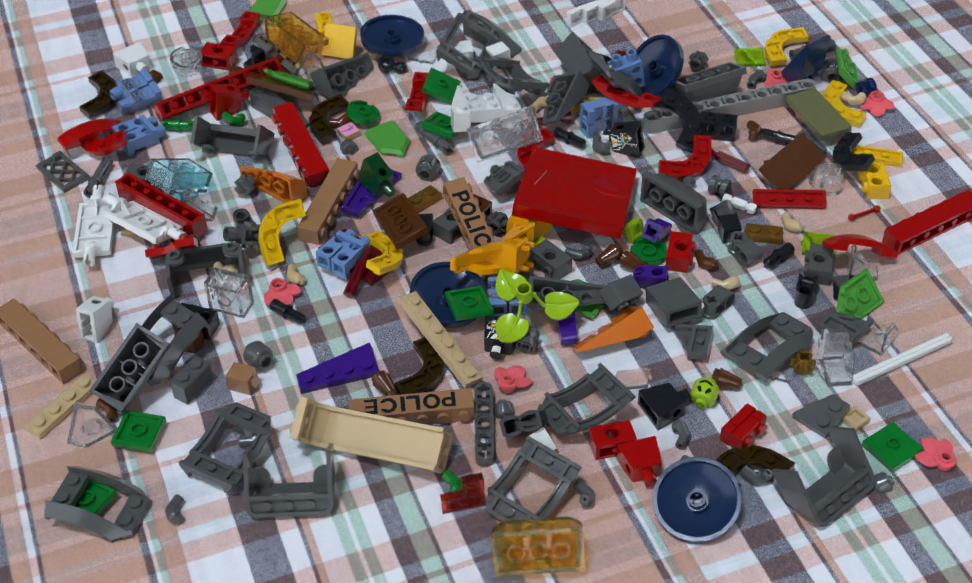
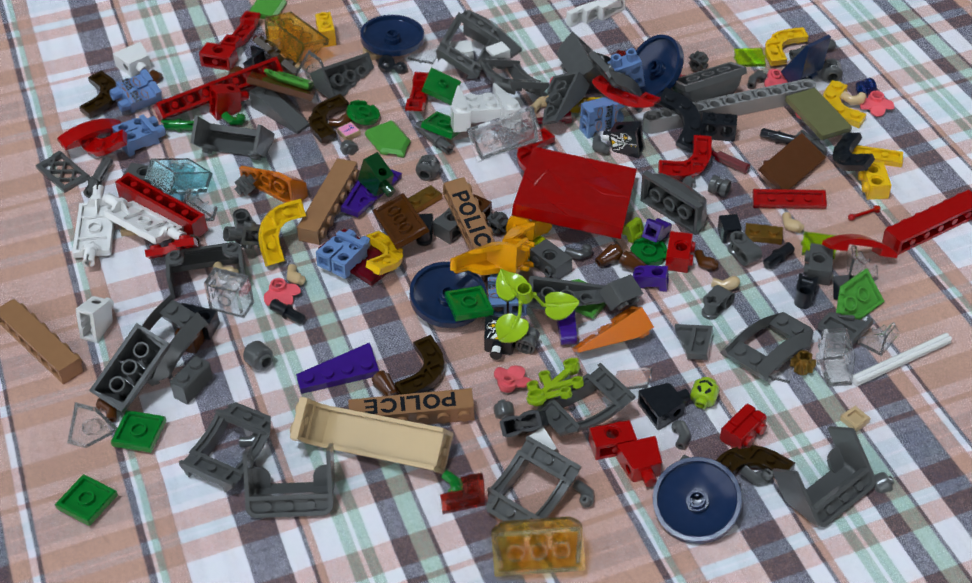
(60, 407): tan plate -> none
(64, 501): dark grey wedge -> none
(172, 509): dark grey arm -> none
(186, 61): clear cylinder -> none
(242, 378): medium nougat brick -> none
(300, 144): red brick -> none
(341, 40): yellow tile -> none
(357, 274): dark red axle -> none
(440, 339): tan plate -> none
(484, 431): dark grey beam -> none
(503, 177): dark grey tile -> none
(538, 396): none -> lime plant
(569, 137): black axle -> none
(673, 302): dark grey brick -> none
(722, 208): black panel -> none
(726, 379): reddish brown cone -> none
(740, 203): white axle -> none
(755, 130): reddish brown arm -> none
(822, 414): dark grey wing -> none
(828, 177): clear cylinder -> none
(846, 68): bright green tile -> none
(892, 446): green plate -> none
(937, 453): coral plate -> none

